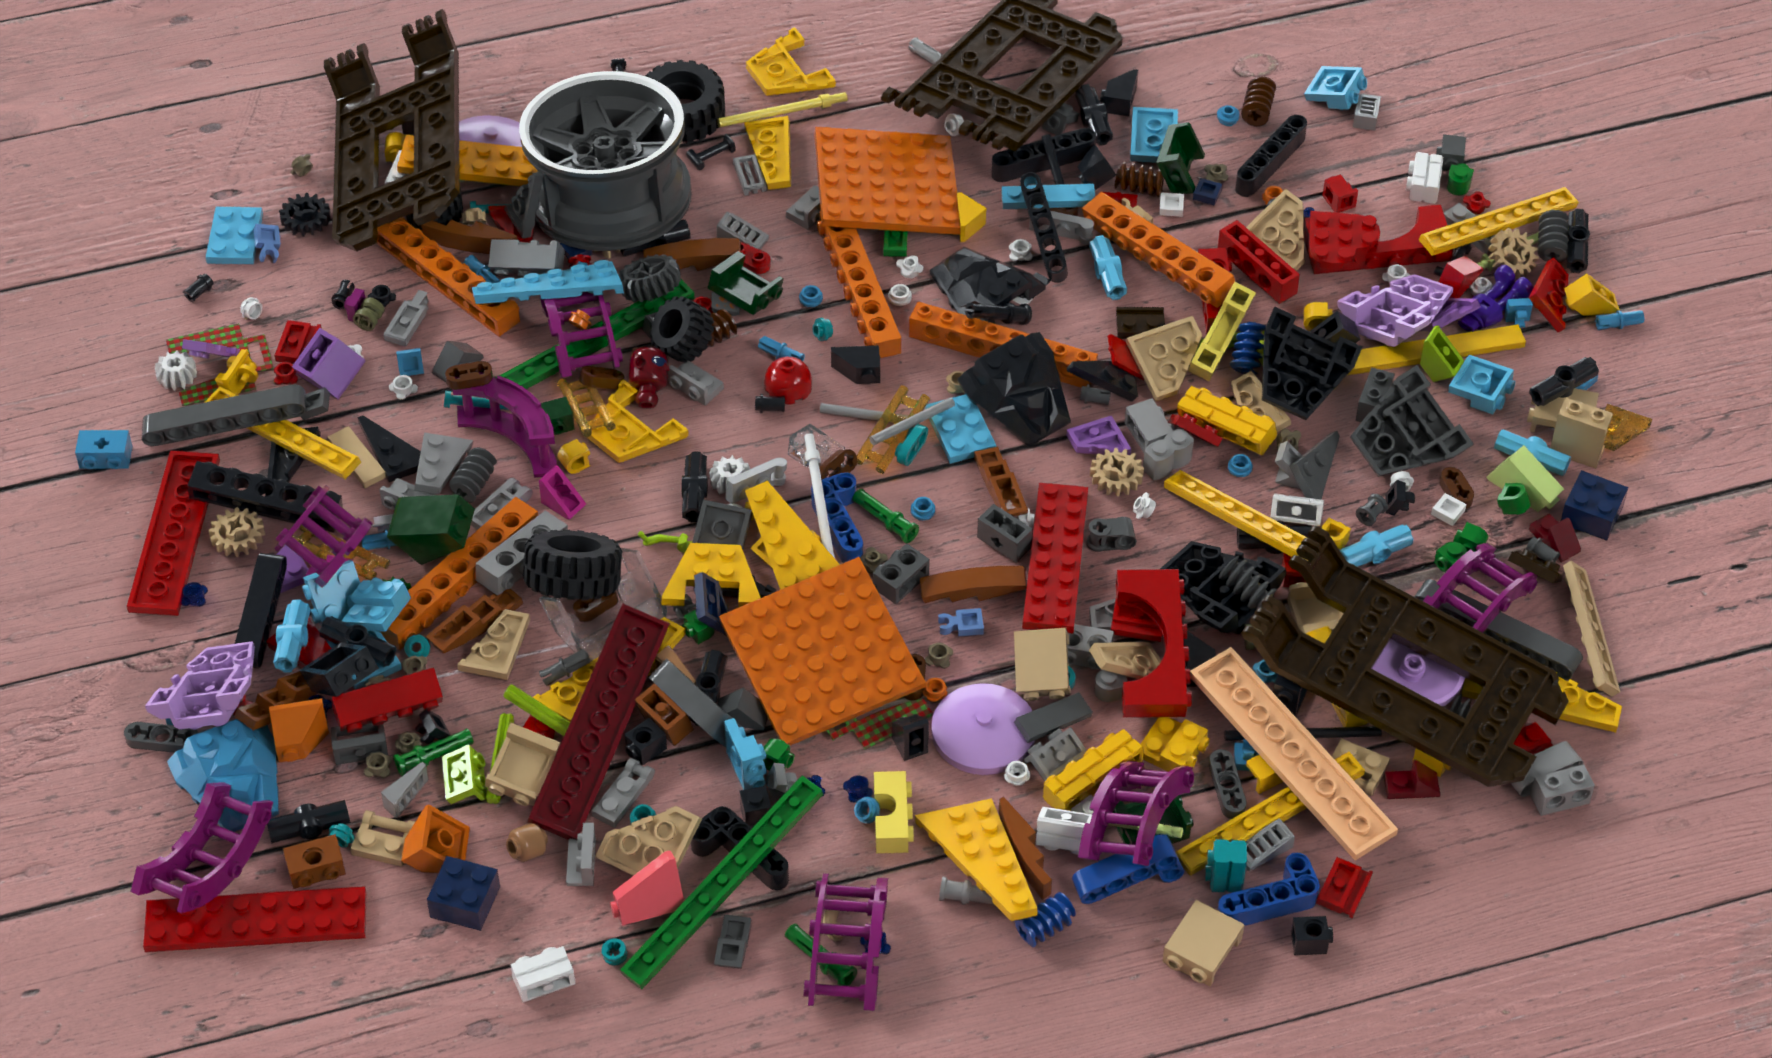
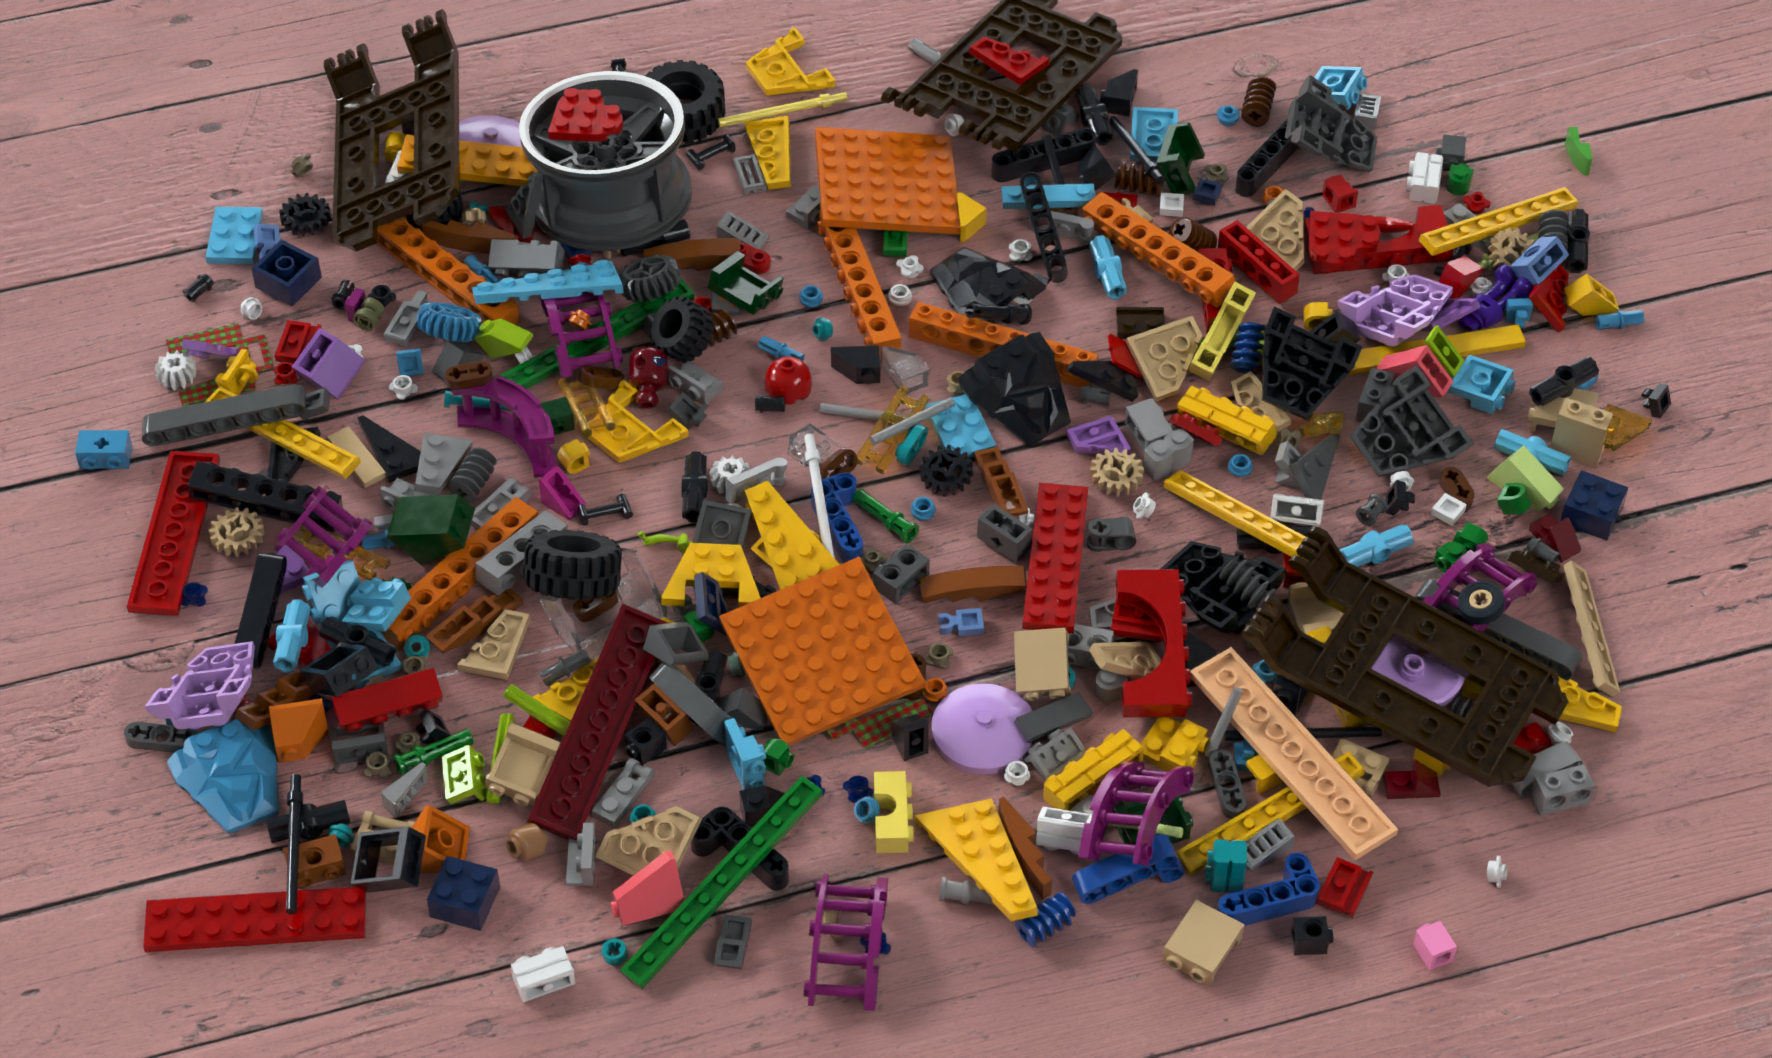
(188, 848): magenta fence -> none
(286, 272): none -> dark blue brick
(294, 801): none -> black bar
(407, 860): none -> black window
(448, 321): none -> dark azure gear
(502, 338): none -> lime slope
(524, 356): none -> white plate
(584, 117): none -> red plate
(622, 506): none -> black piece
(666, 638): none -> dark grey tile
(687, 411): none -> dark grey bracket
(735, 665): none -> sand green plate
(779, 779): light grey tile -> none
(841, 973): green pin -> none
(905, 368): none -> clear slope
(935, 476): none -> black gear
(1010, 63): none -> red wing
(1150, 167): none -> black bar
(1193, 234): none -> reddish brown piece
(1223, 721): none -> light grey bar
(1323, 423): none -> clear yellow piece
(1327, 130): none -> dark grey wedge
(1337, 531): yellow plate -> none
(1394, 225): none -> red piece
(1426, 361): none -> coral slope
(1434, 945): none -> bright pink brick
(1485, 612): none -> black bush
(1496, 871): none -> white plate
(1540, 259): none -> medium blue brick
(1560, 733): none -> white plate
(1578, 152): none -> bright green slope
(1657, 399): none -> black tile

